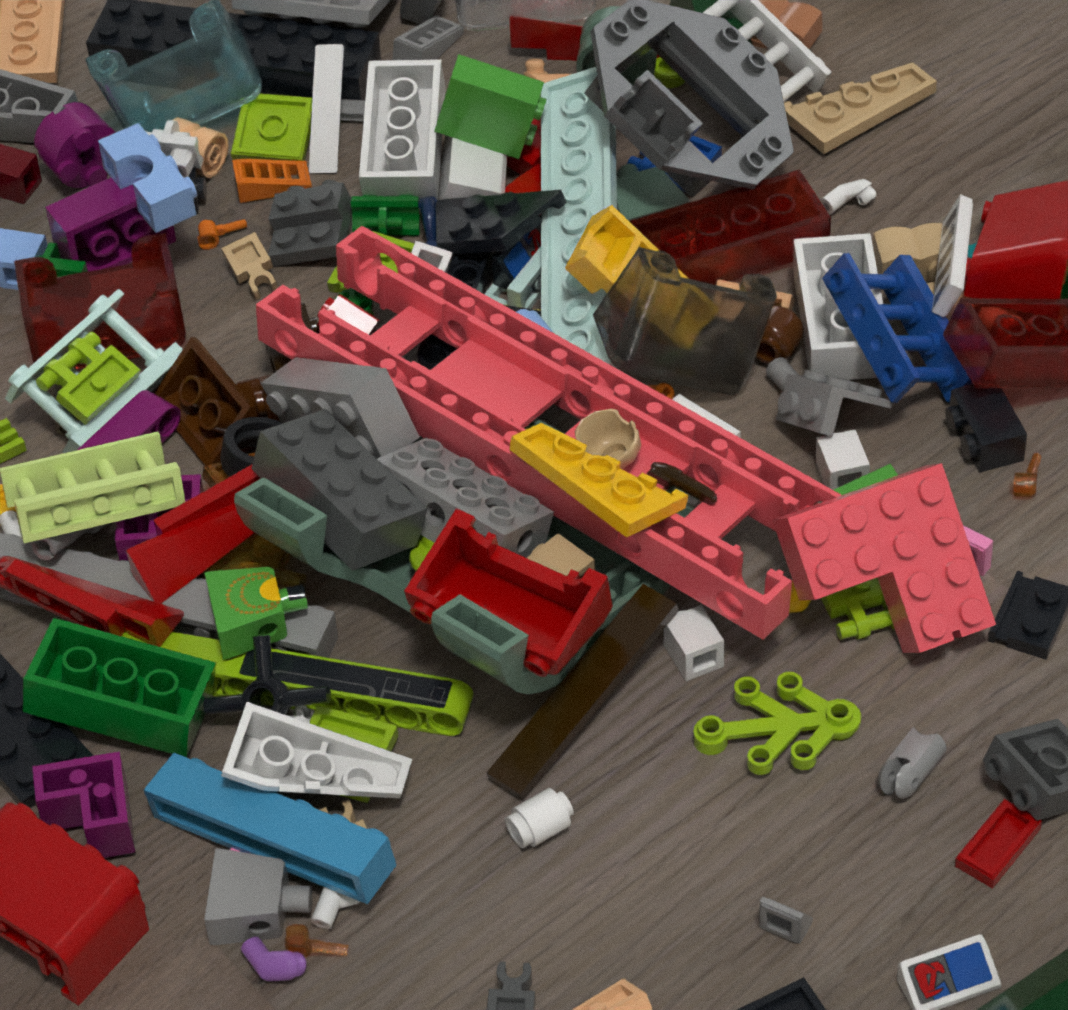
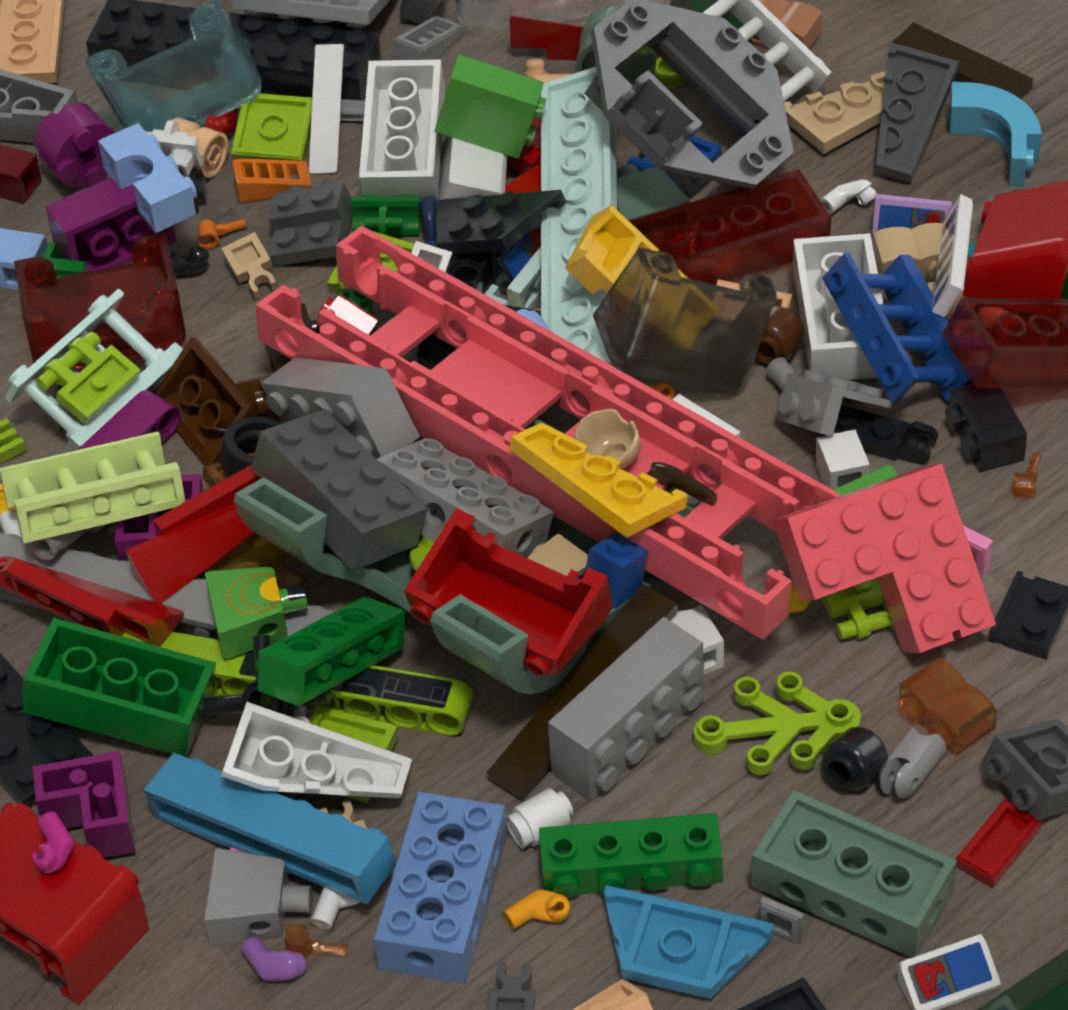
(58, 844): none -> dark pink arm
(191, 264): none -> black arm
(224, 123): none -> red arm
(330, 650): none -> green brick
(441, 888): none -> medium blue brick
(539, 906): none -> light orange arm
(622, 563): none -> blue brick
(627, 709): none -> light grey brick
(632, 854): none -> green brick
(681, 943): none -> dark azure wing
(853, 873): none -> sand green brick
(854, 758): none -> black head
(888, 436): none -> black hinge
(907, 211): none -> slope
(911, 106): none -> dark grey wing
(947, 705): none -> clear orange brick
(972, 65): none -> dark brown tile
(1001, 117): none -> medium azure arch

